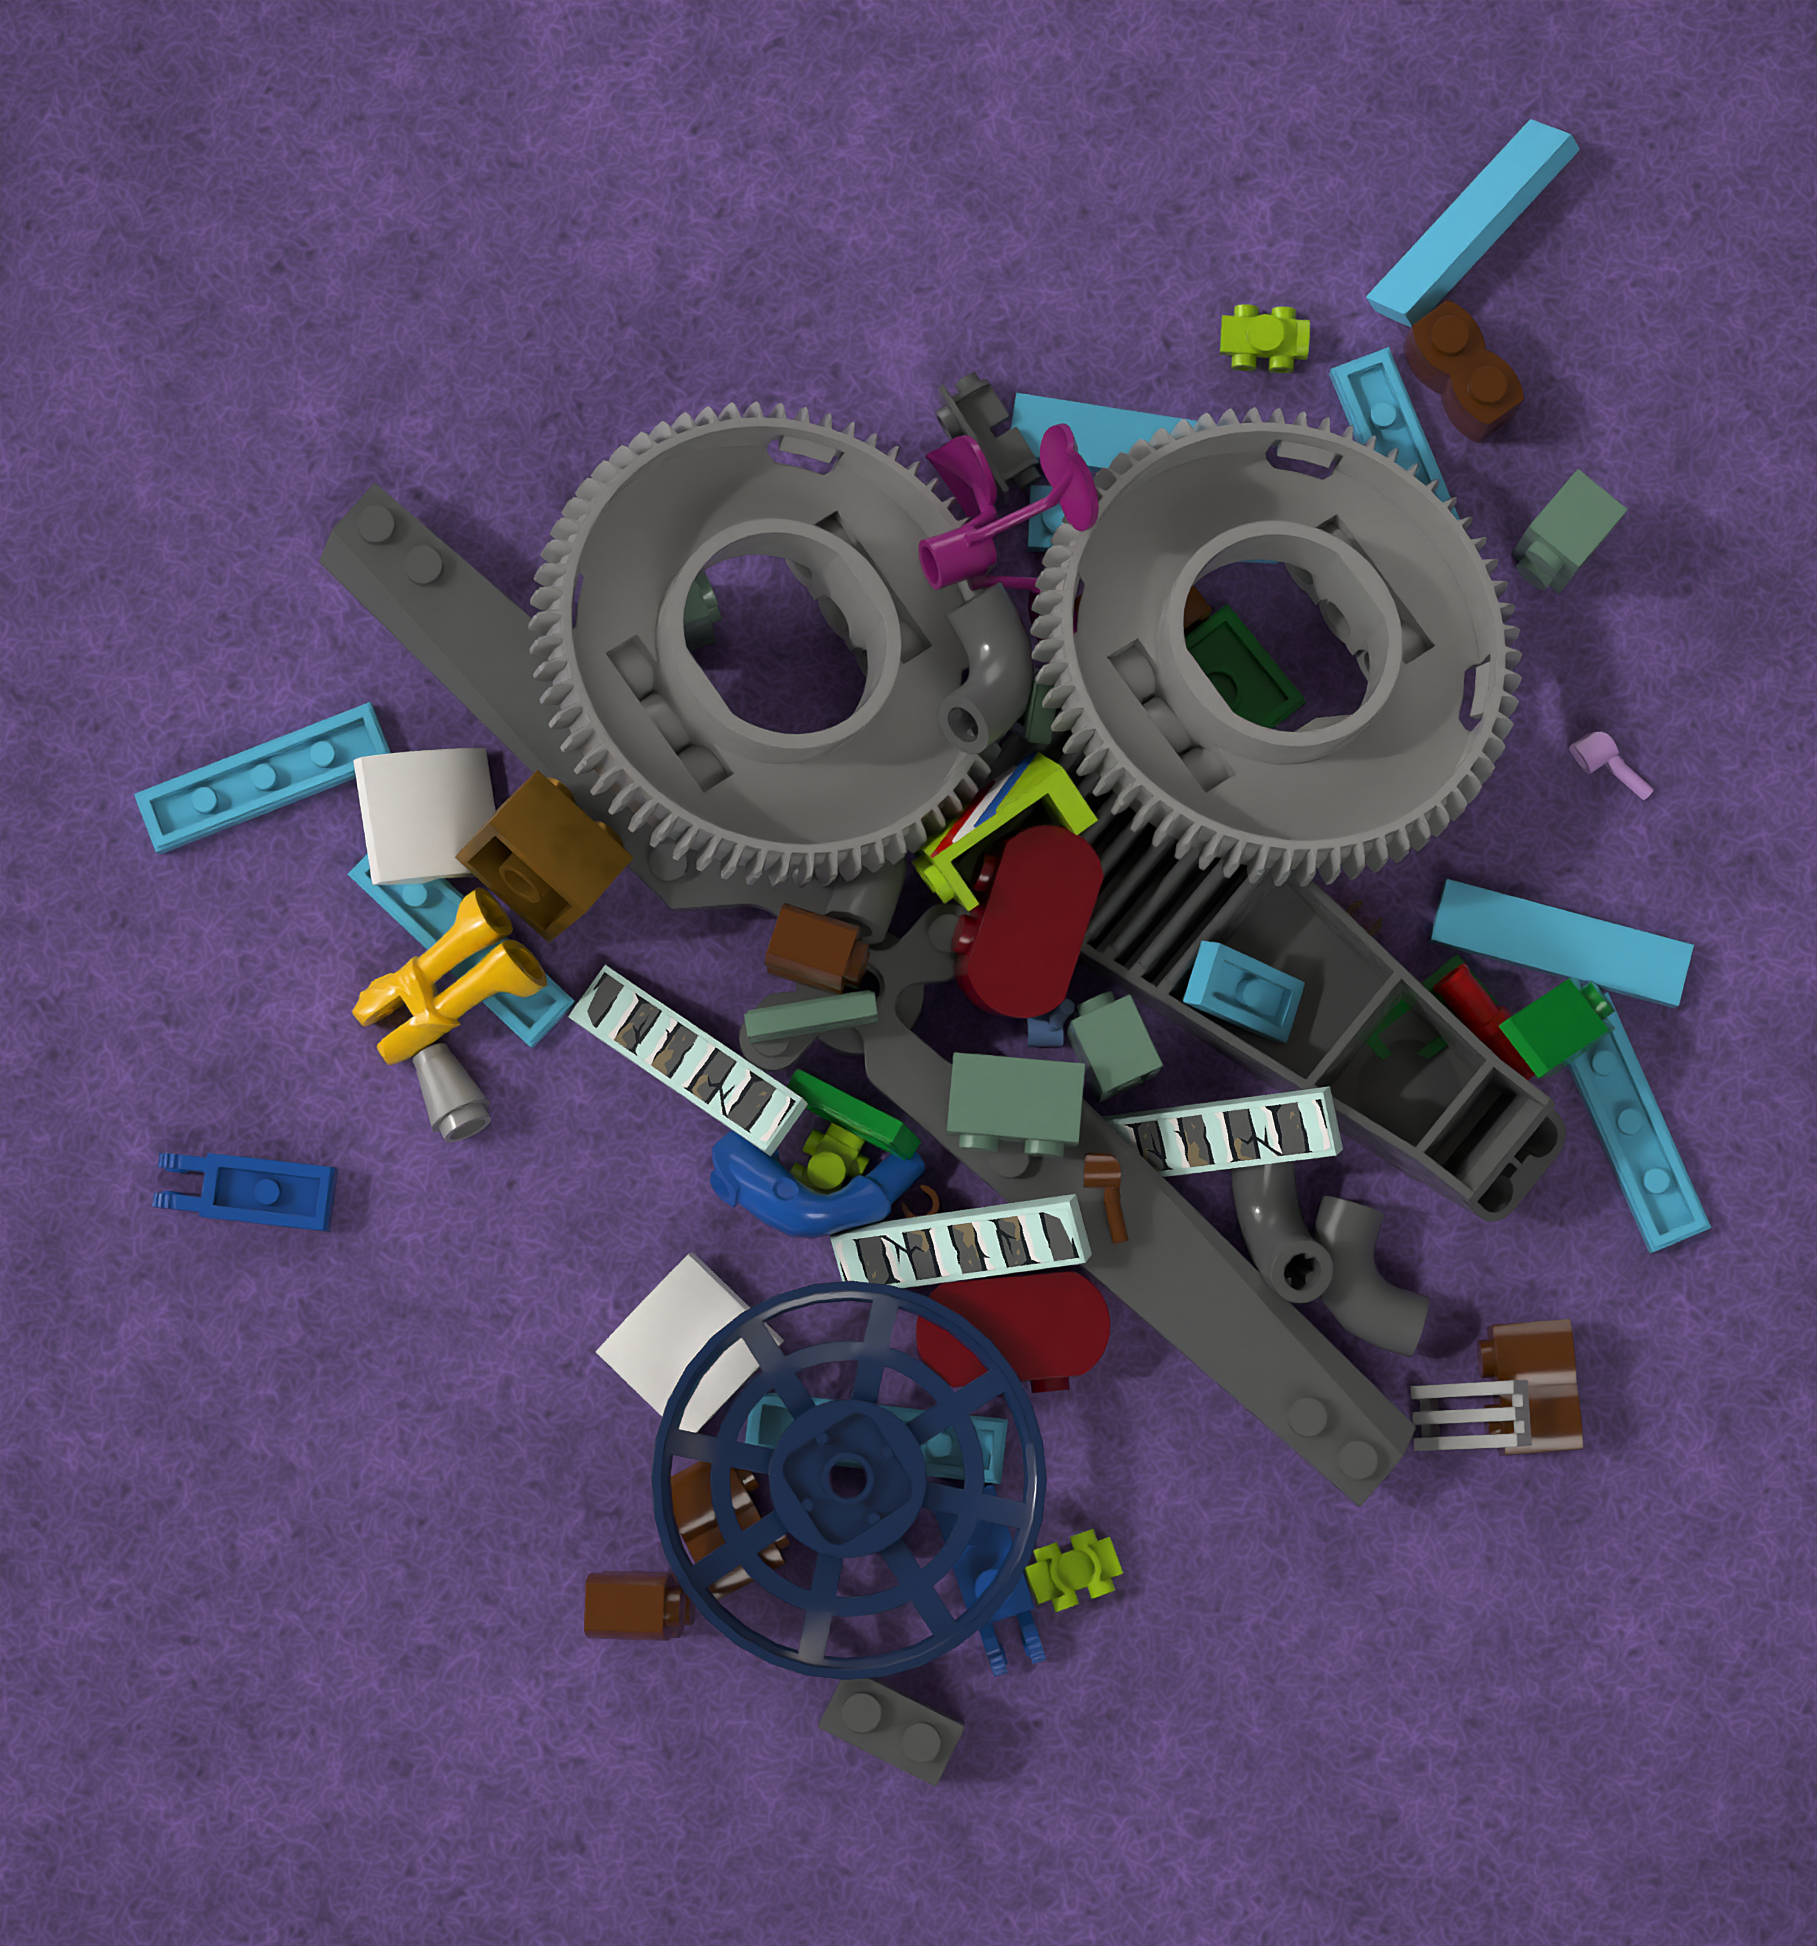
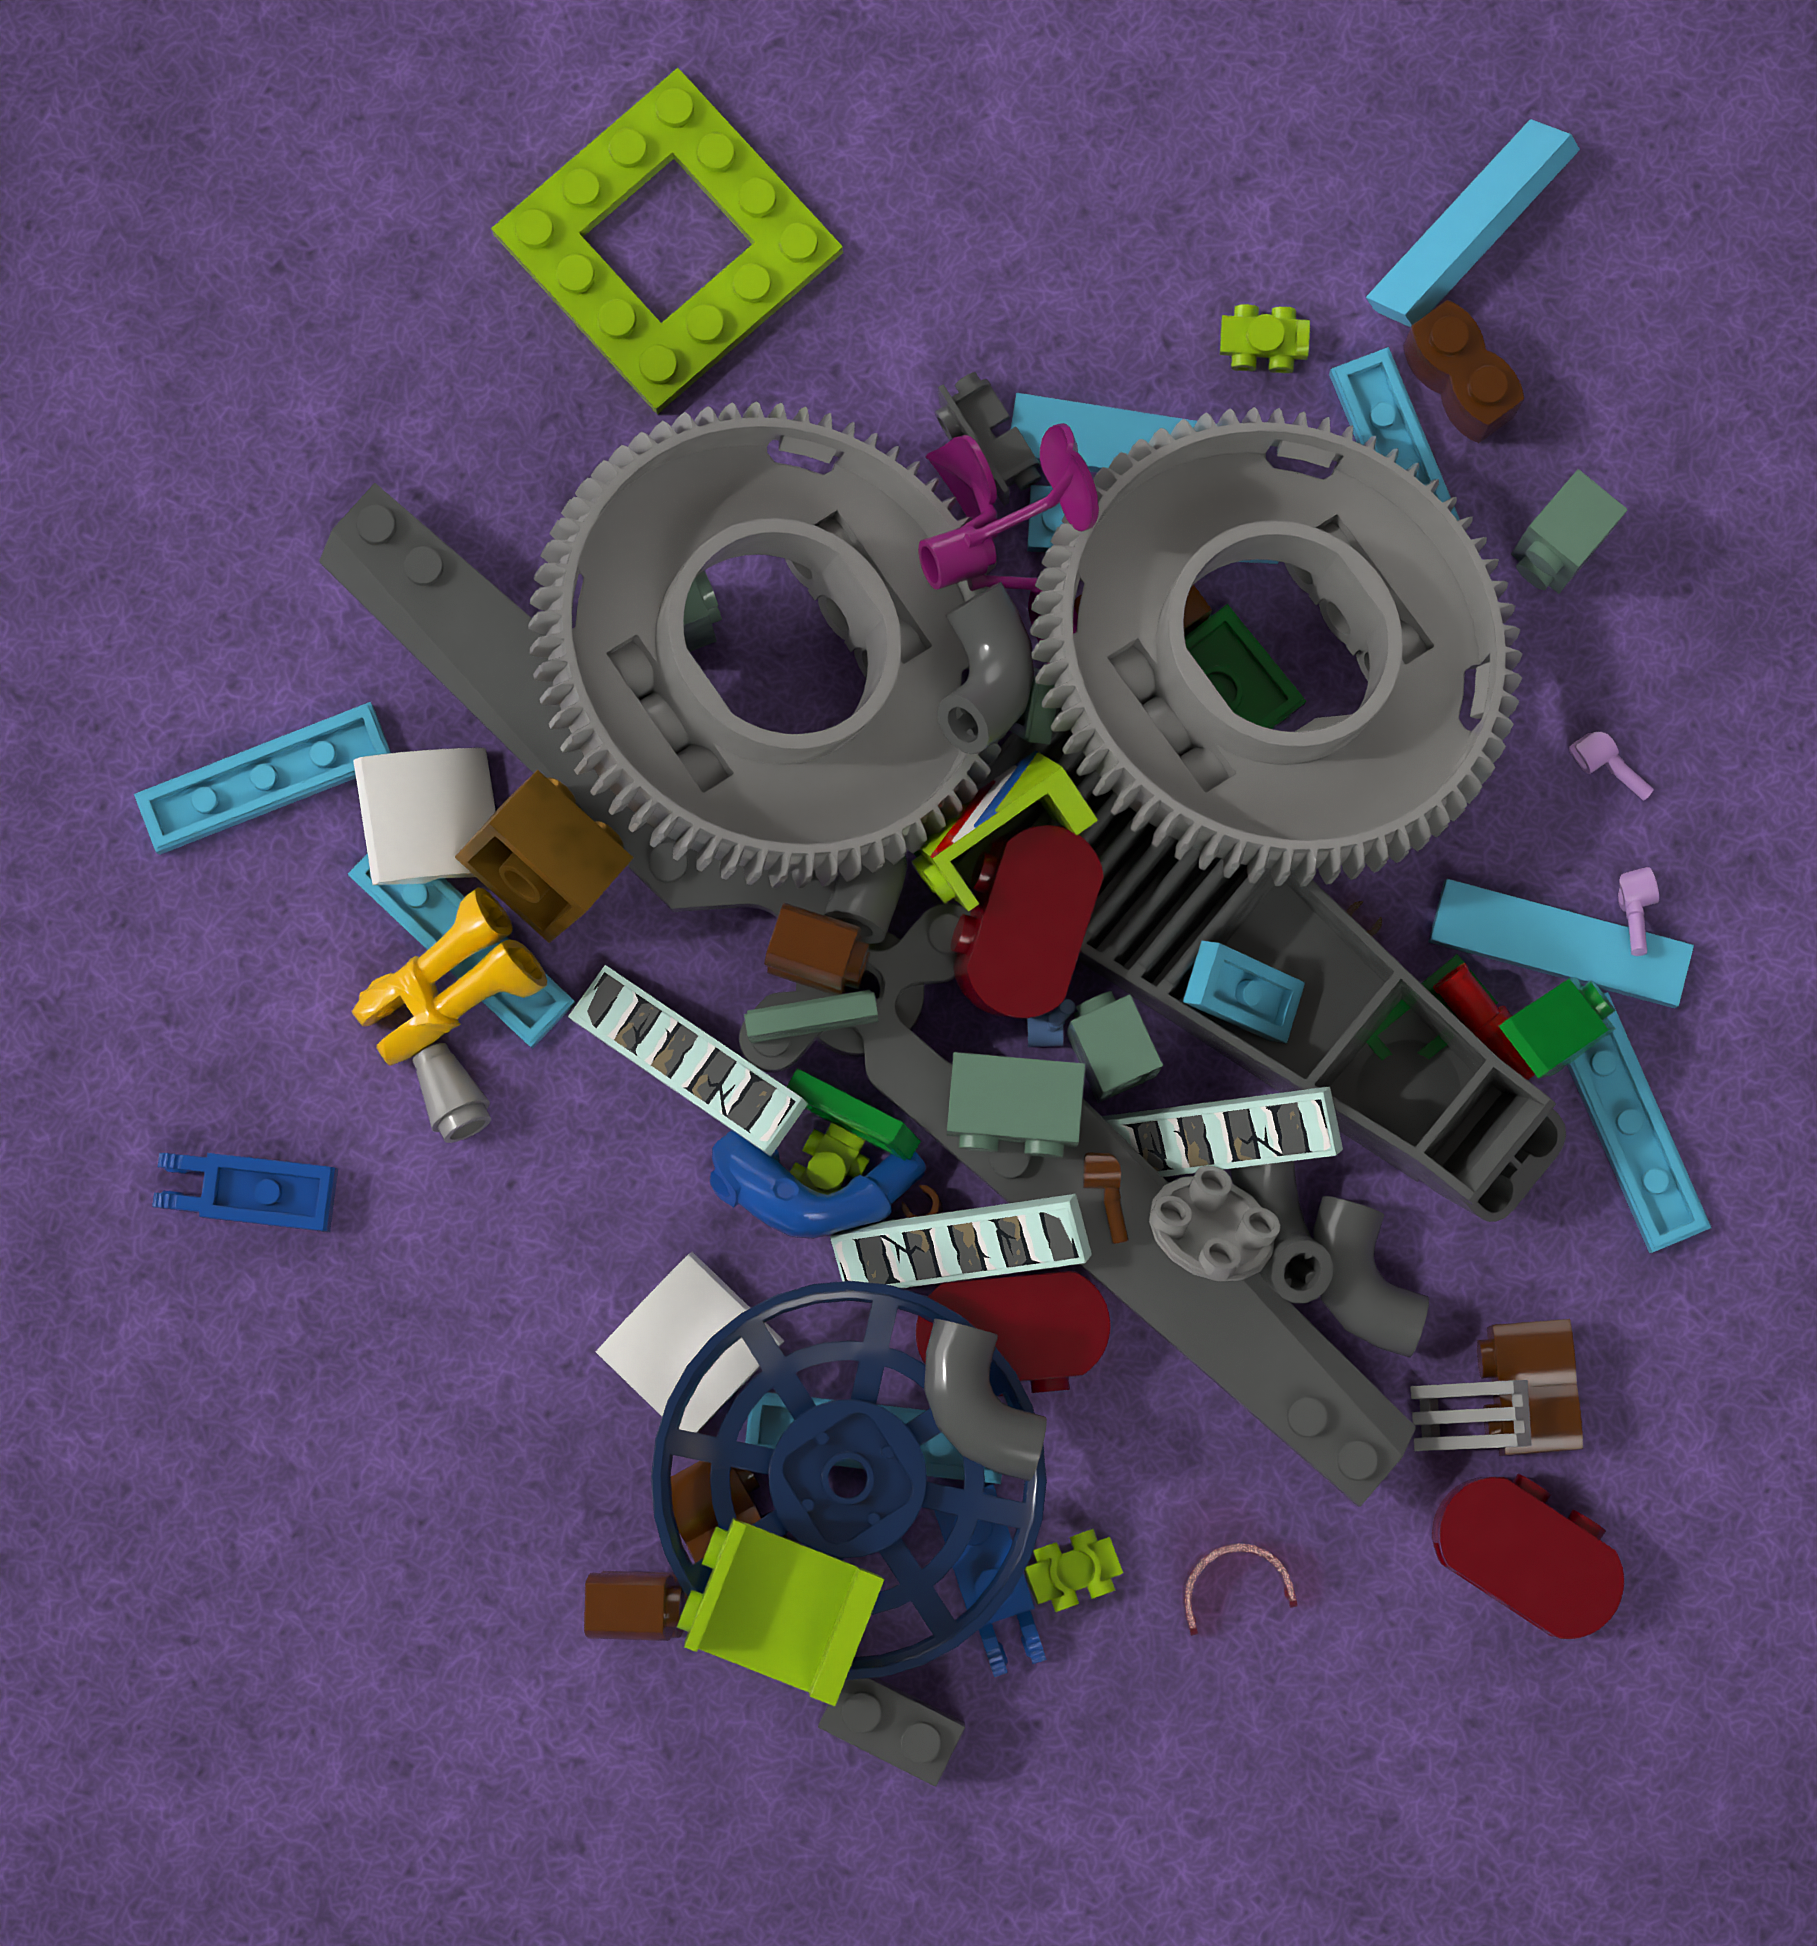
(663, 126): none -> lime plate
(780, 1609): none -> lime panel
(968, 1409): none -> dark grey cylinder
(1213, 1226): none -> light grey dish
(1218, 1551): none -> clear red helmet
(1529, 1555): none -> dark red brick
(1637, 890): none -> lavender hand

